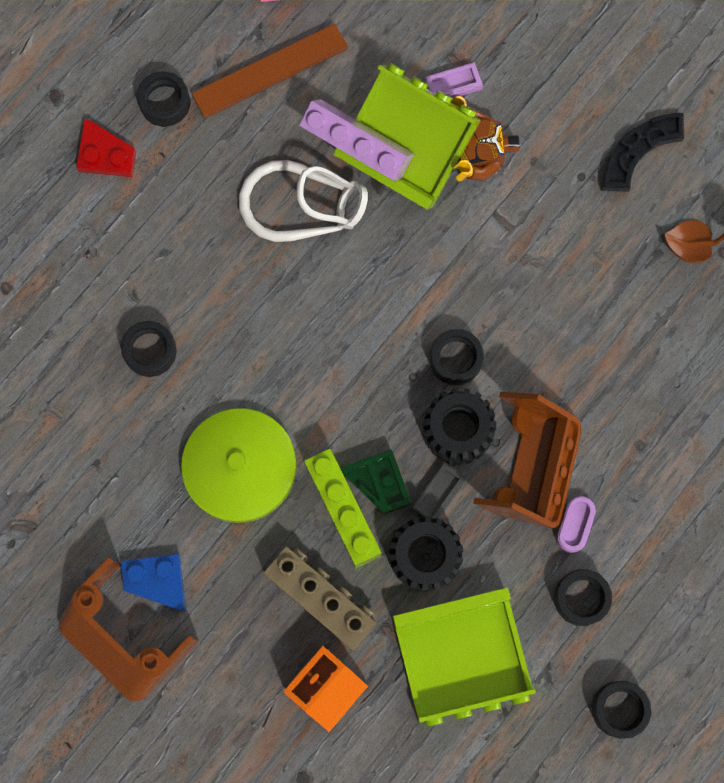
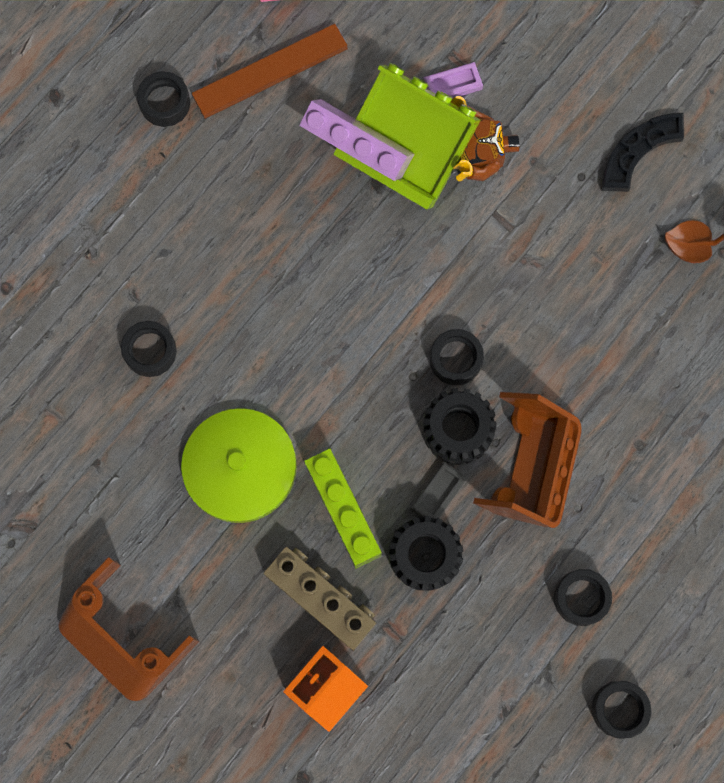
(104, 153): red wing -> none
(156, 580): blue wing -> none
(316, 173): white animal -> none
(379, 481): dark green wing -> none
(463, 657): lime panel -> none
(576, 524): lavender tile -> none

